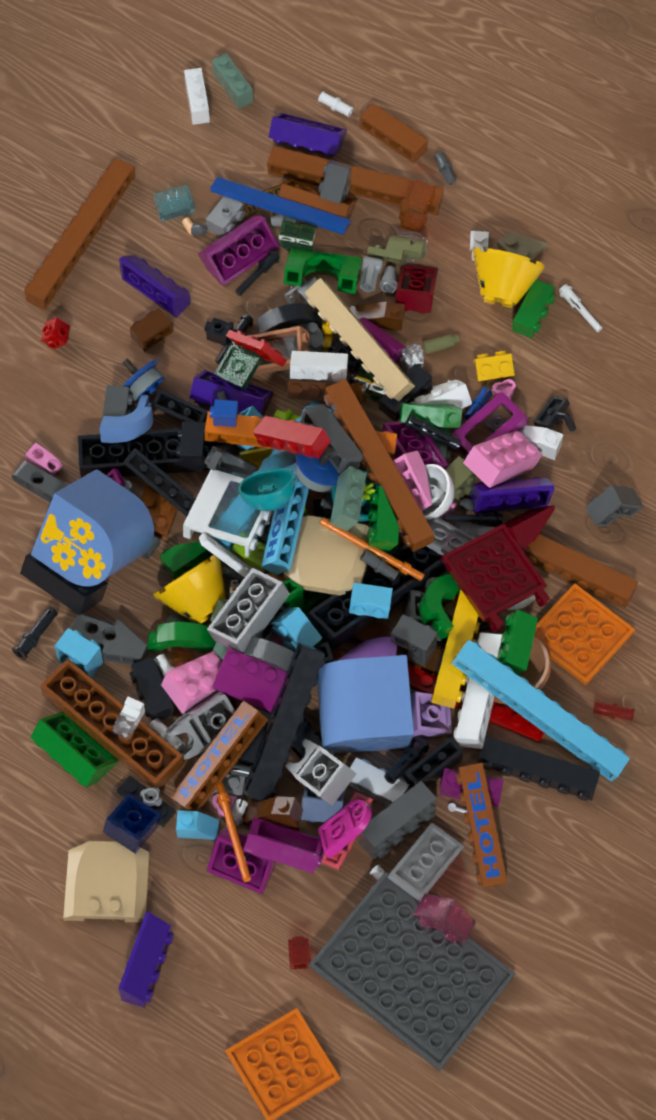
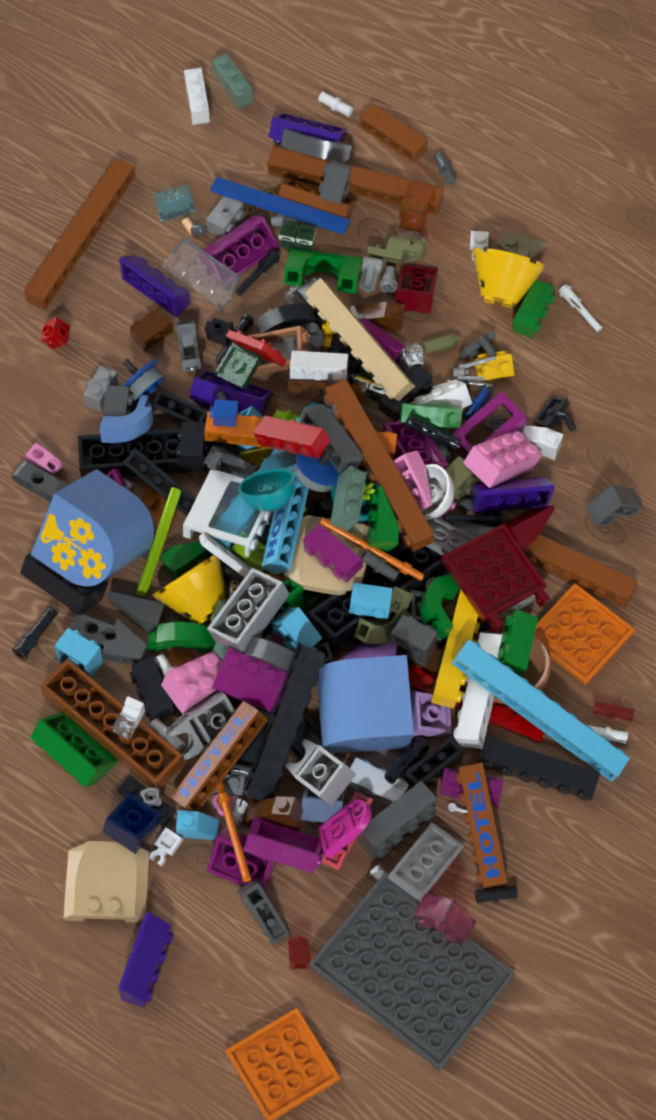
(96, 388): none -> light grey brick
(142, 612): none -> dark grey slope
(158, 542): none -> lime axle
(168, 844): none -> white plate
(188, 346): none -> dark grey arch
(202, 274): none -> clear slope
(263, 912): none -> dark grey slope
(316, 147): none -> dark grey slope
(332, 553): none -> magenta brick
(379, 629): none -> olive arch
(464, 375): none -> light grey plant
(484, 341): none -> dark grey plate
(496, 894): none -> black pin
(507, 387): bright pink tile -> none
(610, 734): none -> white pin

